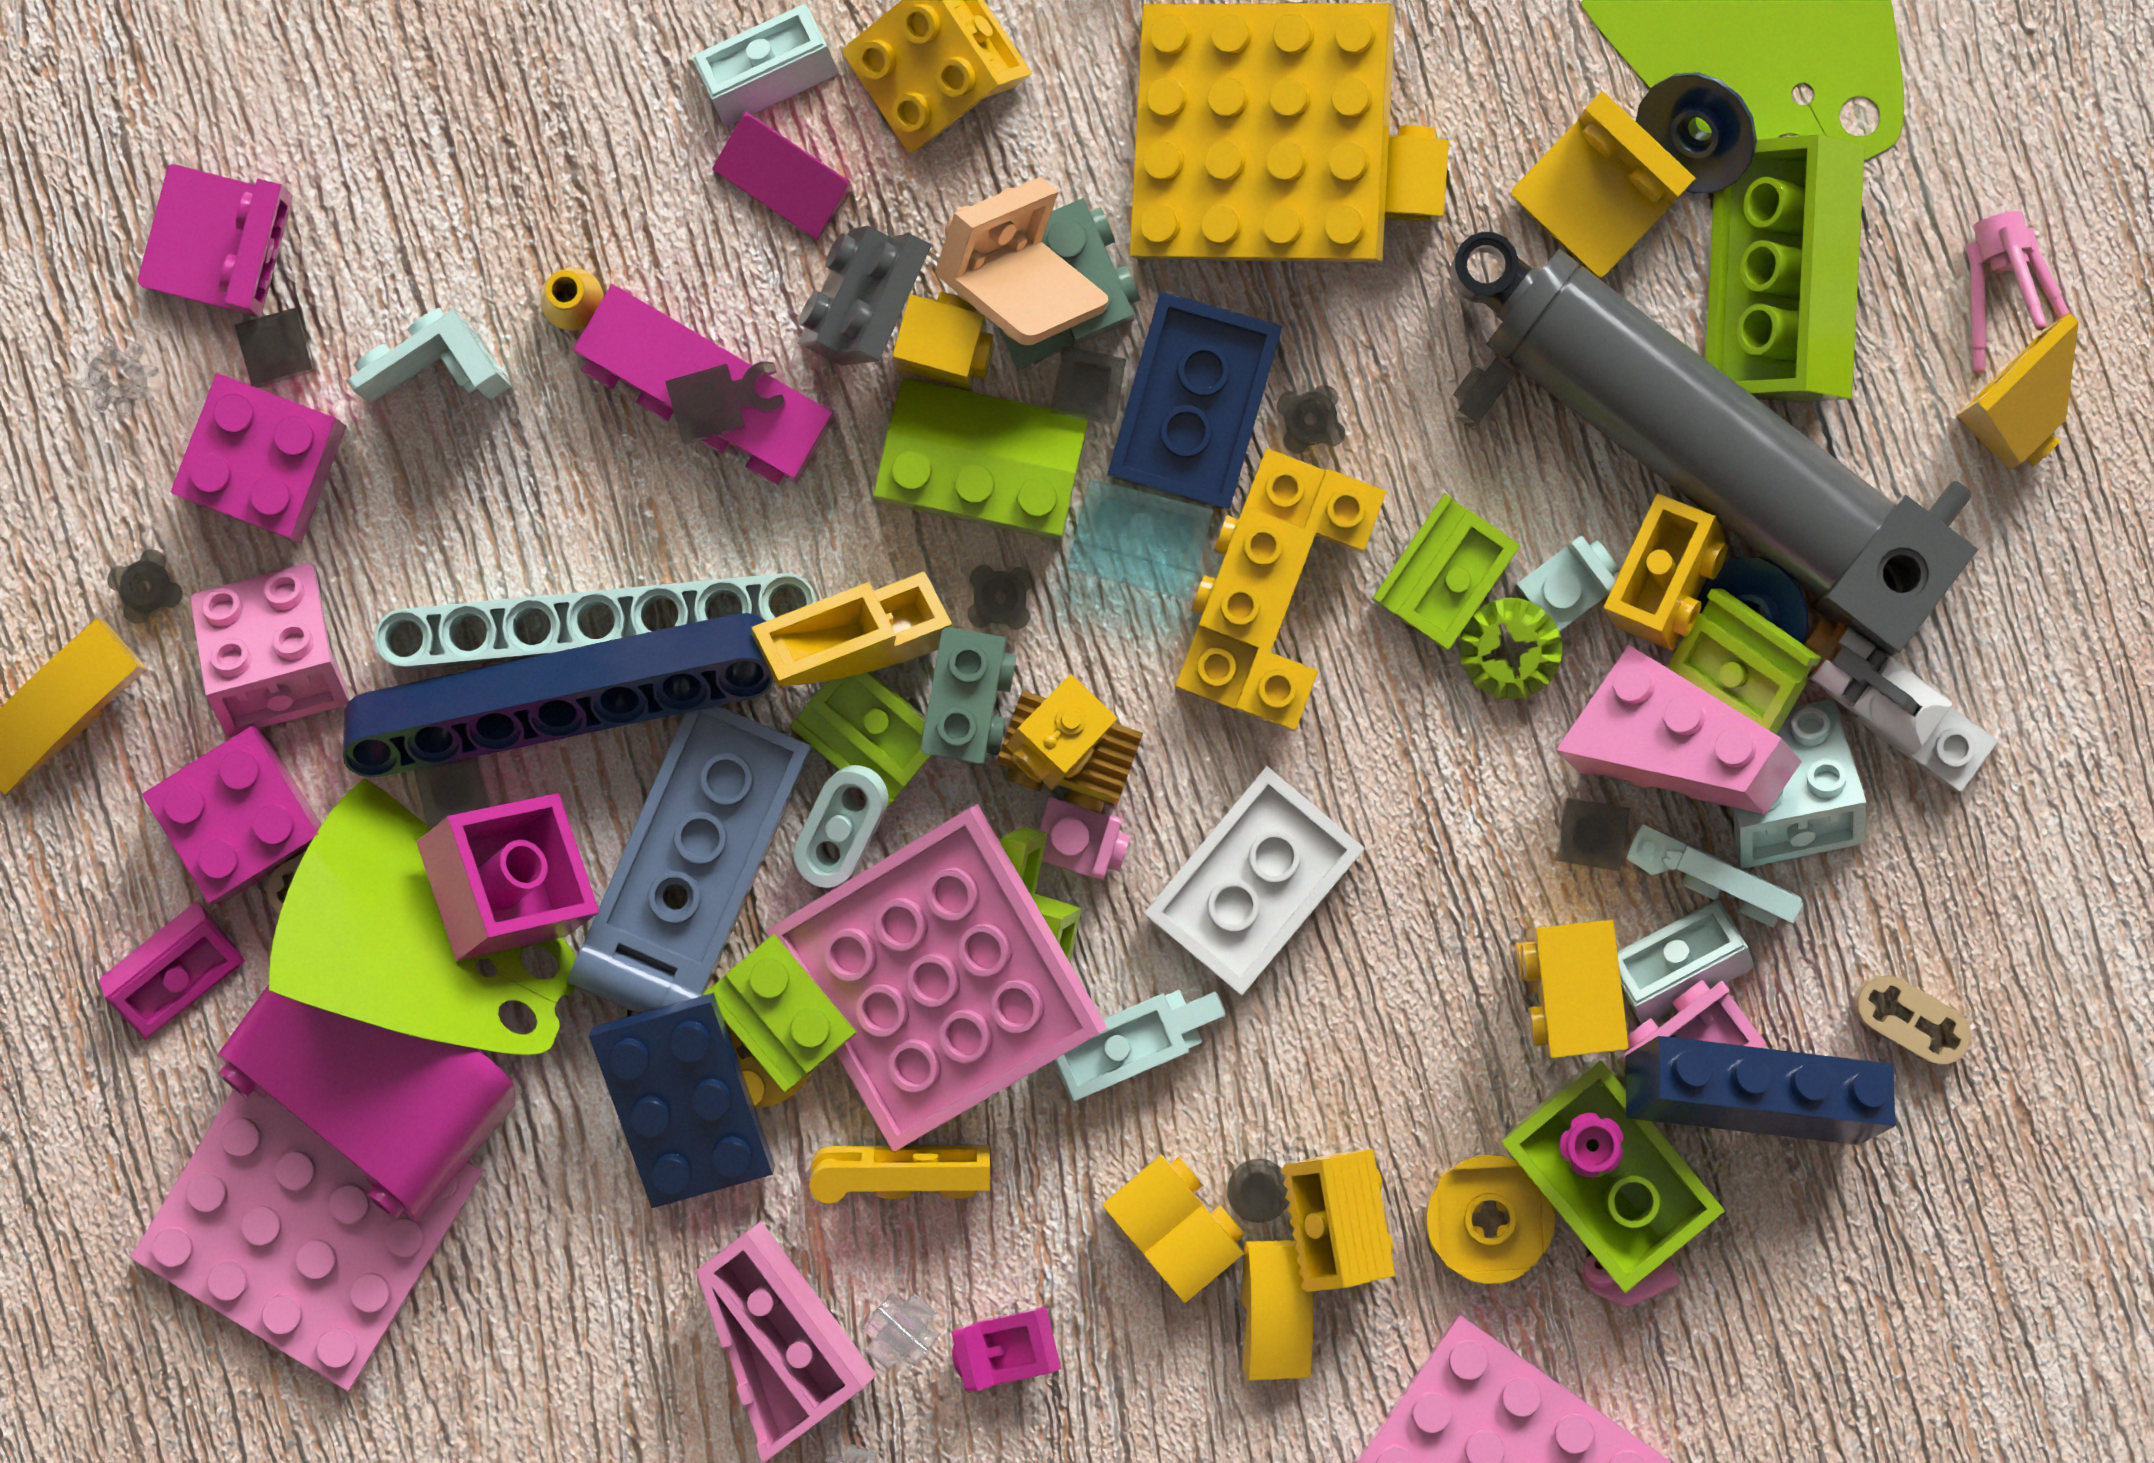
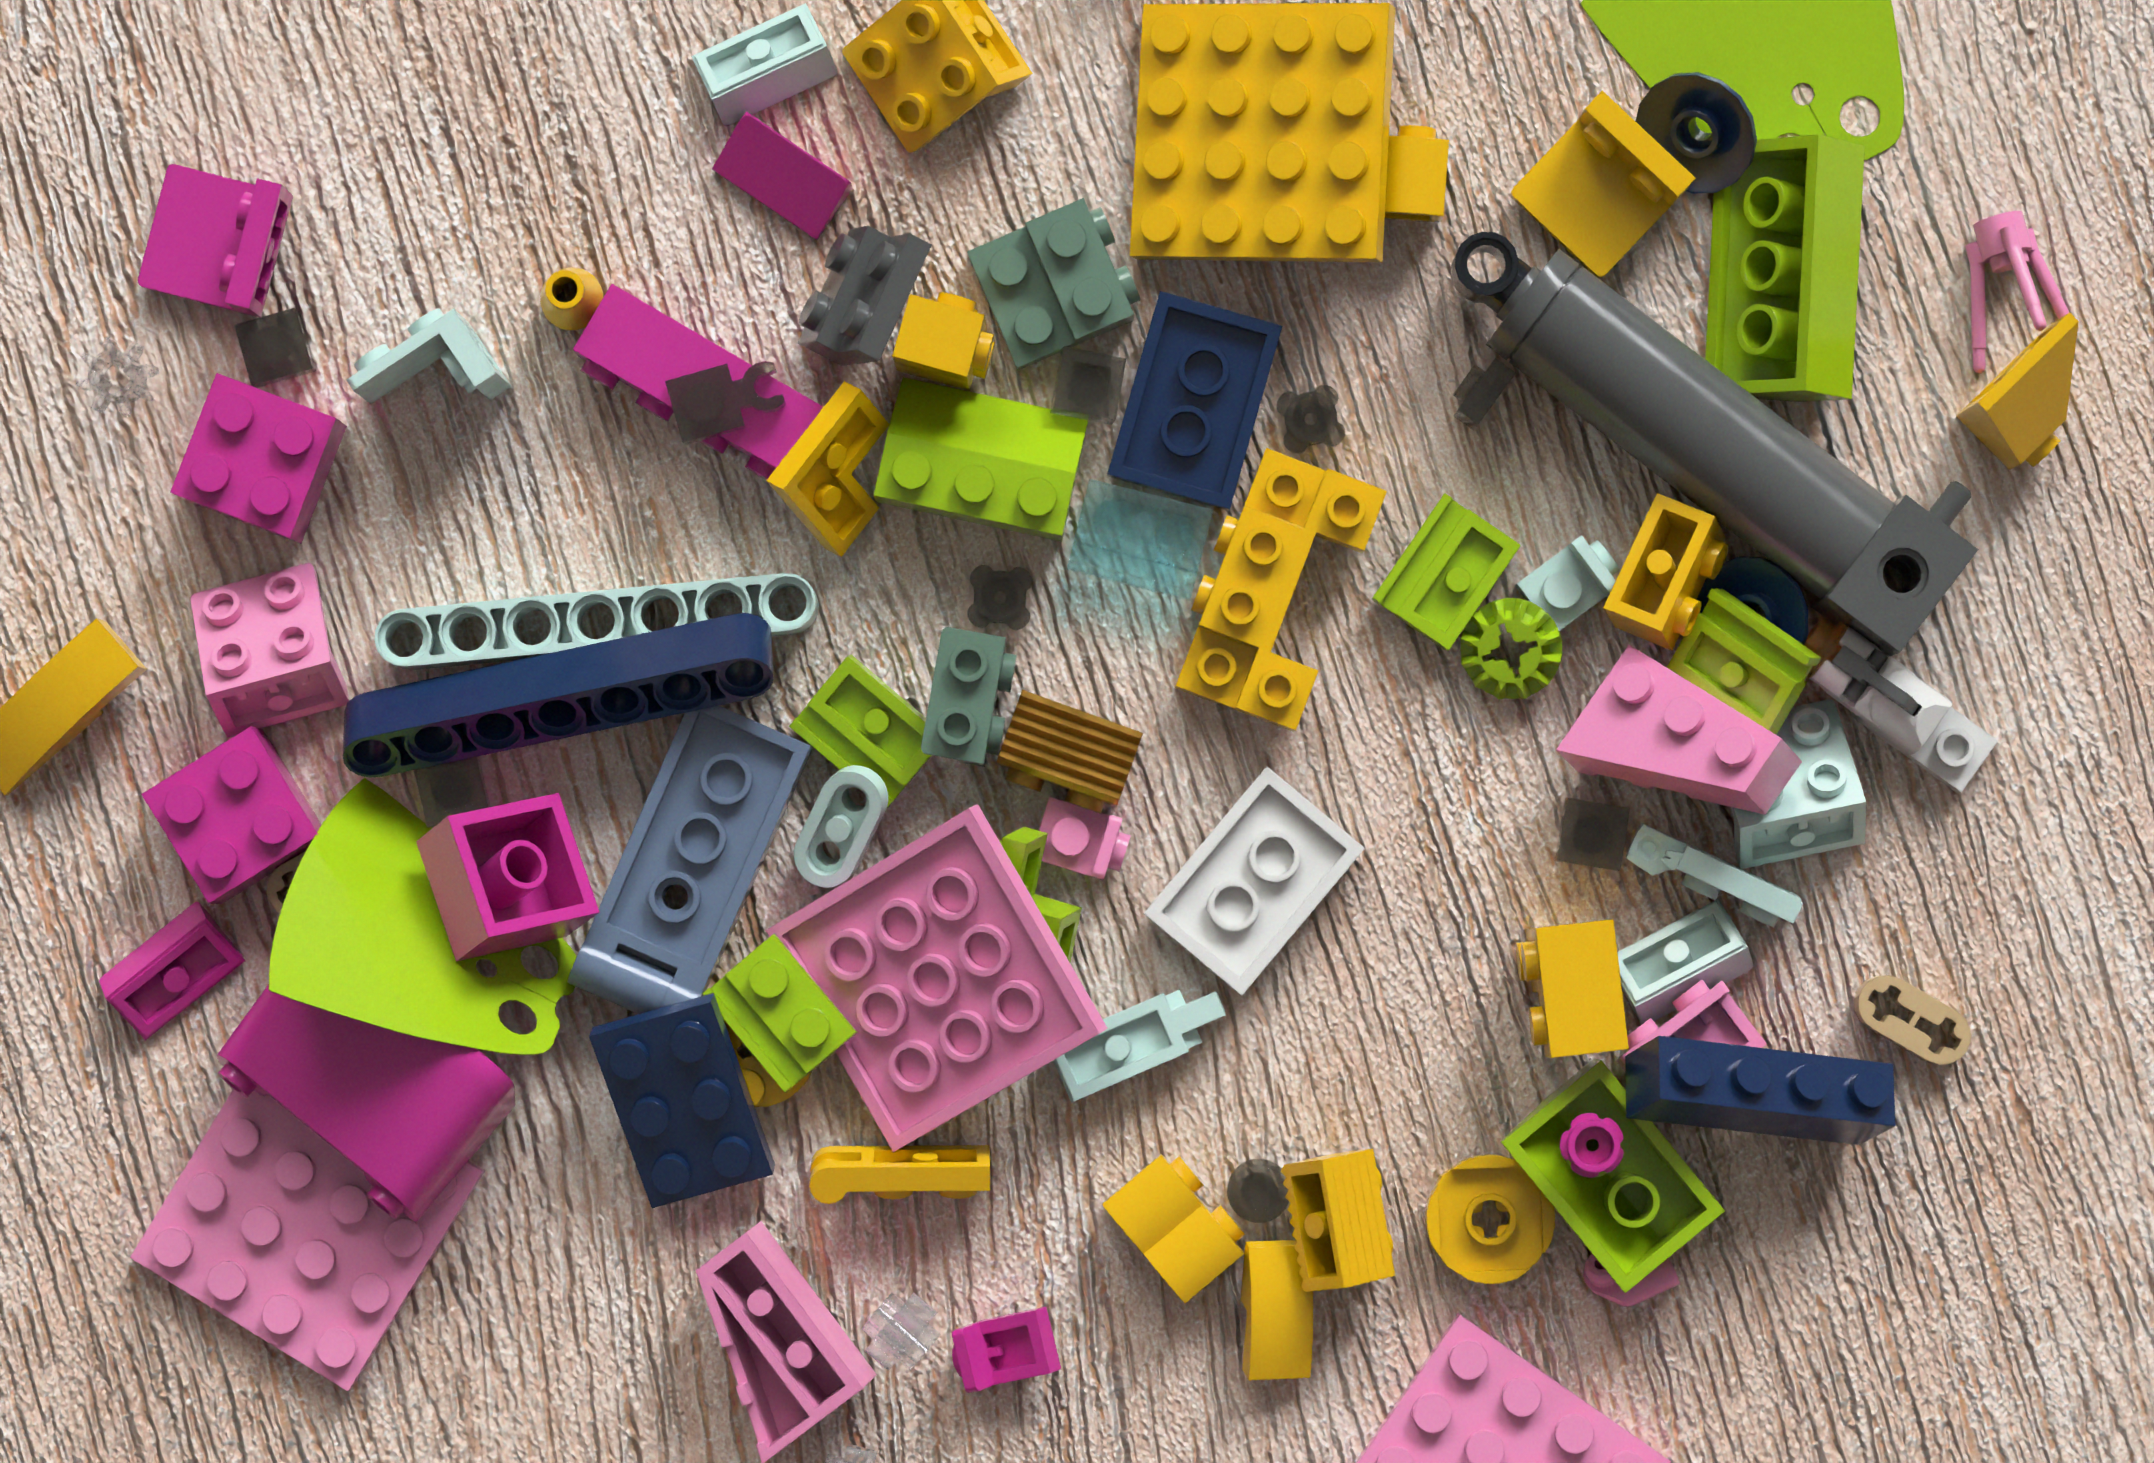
(162, 592): clear smoke plate -> none
(818, 469): none -> yellow plate
(853, 632): yellow slope -> none
(1006, 271): light nougat bracket -> none
(1060, 734): yellow head -> none

